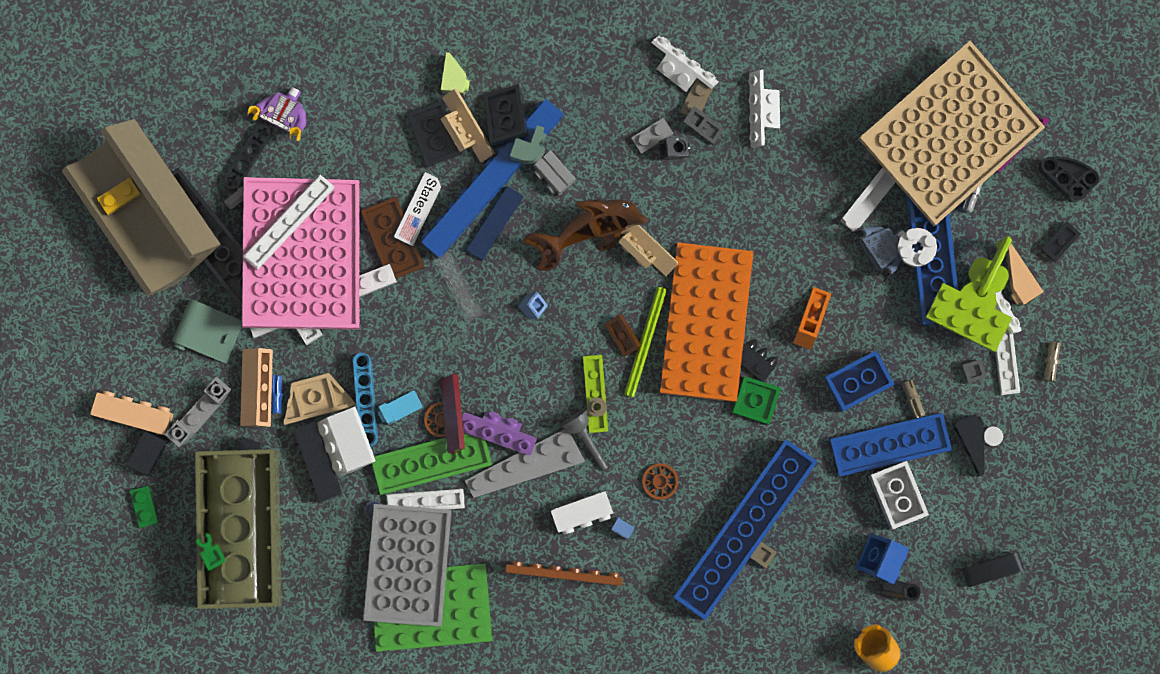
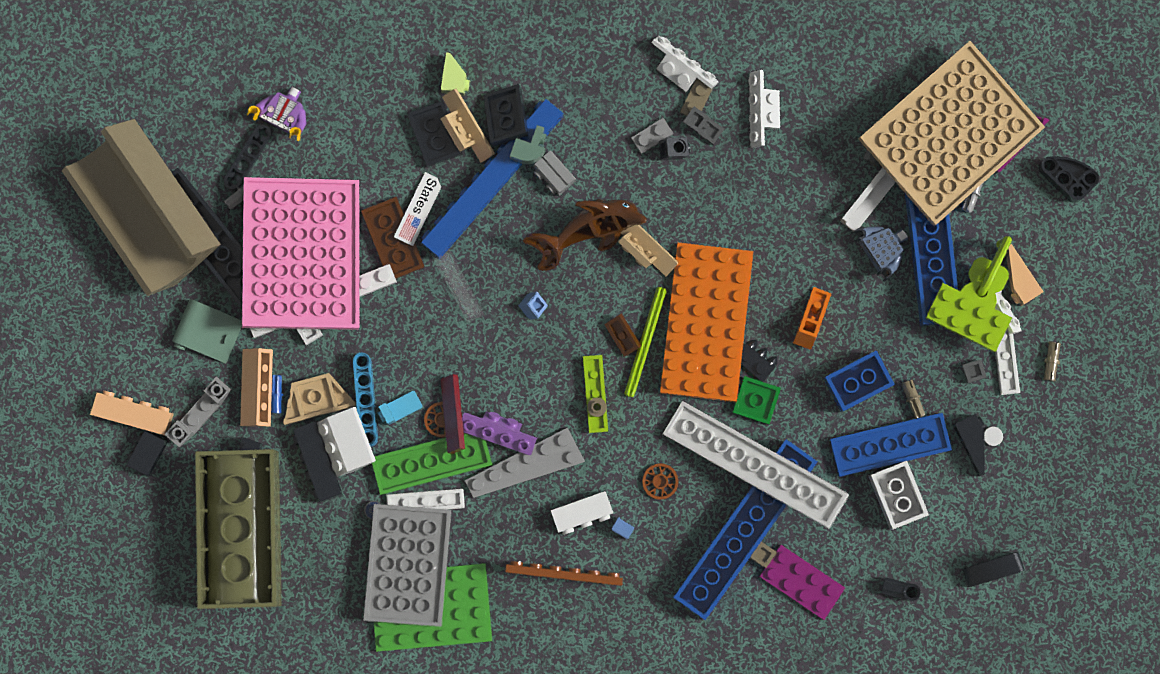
(119, 196): yellow plate -> none
(144, 506): green plate -> none
(212, 555): green plate -> none
(288, 222): white tile -> none
(495, 223): dark blue tile -> none
(578, 425): dark grey piece -> none
(756, 464): none -> white plate
(802, 582): none -> magenta plate
(877, 648): light orange cylinder -> none
(882, 558): blue brick -> none
(922, 257): white plate -> none
(1060, 241): black plate -> none

